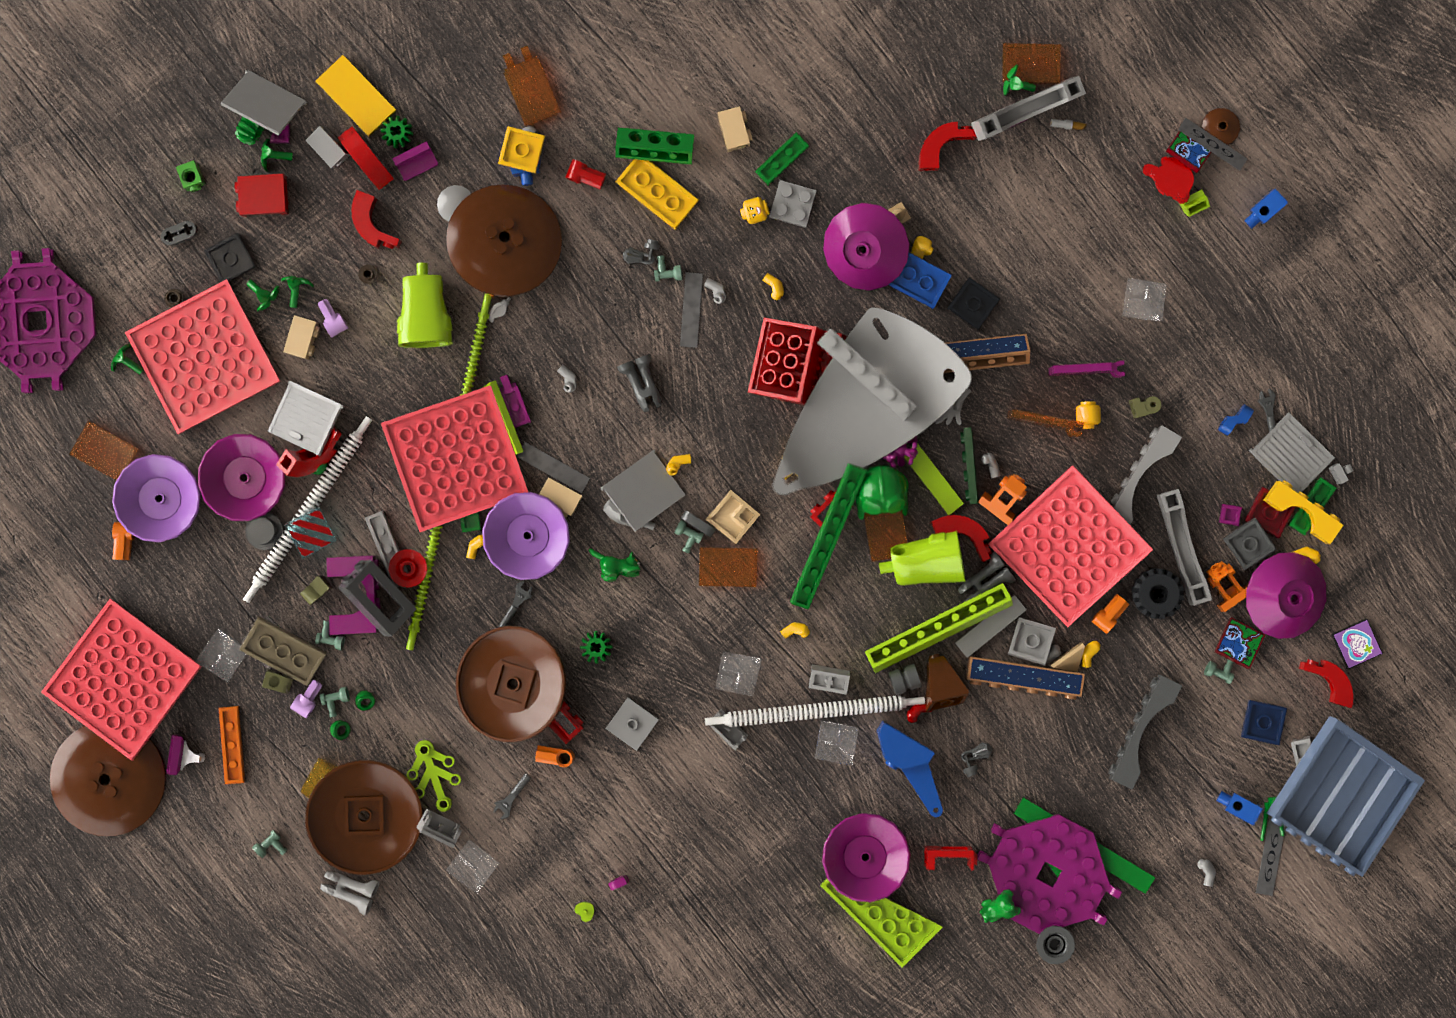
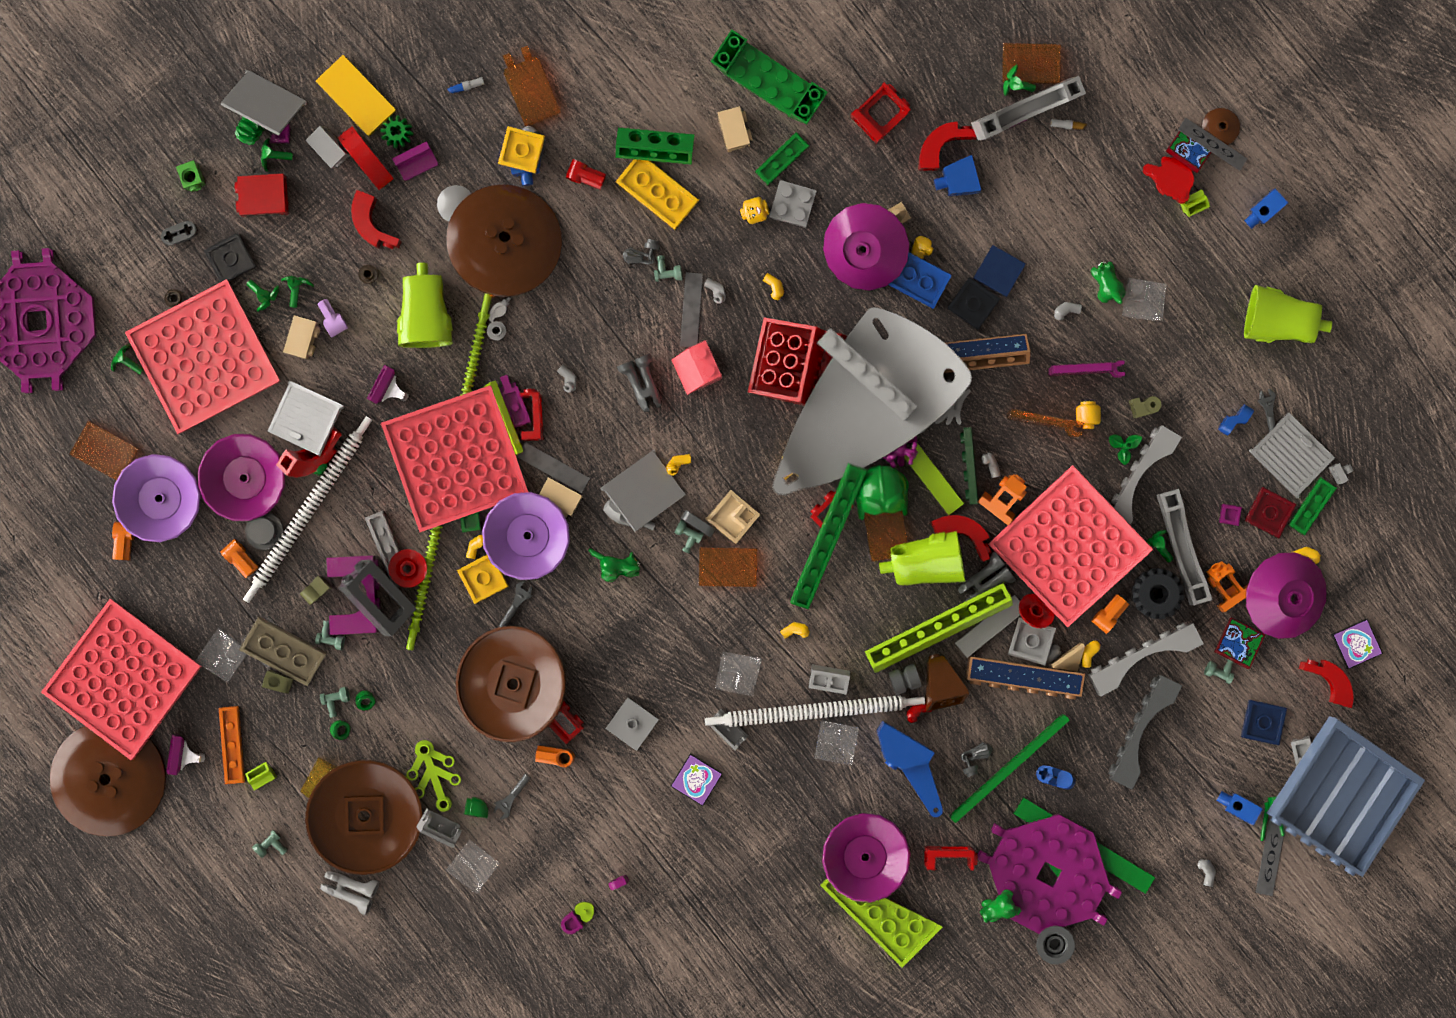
(237, 555): none -> orange piece
(260, 775): none -> lime piece
(305, 702): lavender axle -> none
(310, 532): tile -> none
(386, 387): none -> magenta piece
(466, 85): none -> light grey piece
(476, 808): none -> green piece
(482, 579): none -> yellow tile
(500, 335): none -> light grey plate
(537, 434): none -> red window
(571, 923): none -> magenta tile
(597, 640): green gear -> none
(696, 367): none -> coral slope
(696, 779): none -> tile
(768, 78): none -> green slope
(868, 124): none -> red window
(959, 178): none -> blue torso
(999, 271): none -> dark blue tile
(1007, 769): none -> green tile
(1035, 611): none -> red dish
(1064, 779): none -> blue piece
(1065, 308): none -> light grey arm
(1109, 285): none -> green animal
(1109, 677): none -> light grey arch
(1132, 441): none -> green plant
(1159, 543): none -> green plant
(1249, 543): dark grey tile -> none
(1281, 317): none -> lime torso
(1323, 526): yellow arch -> none

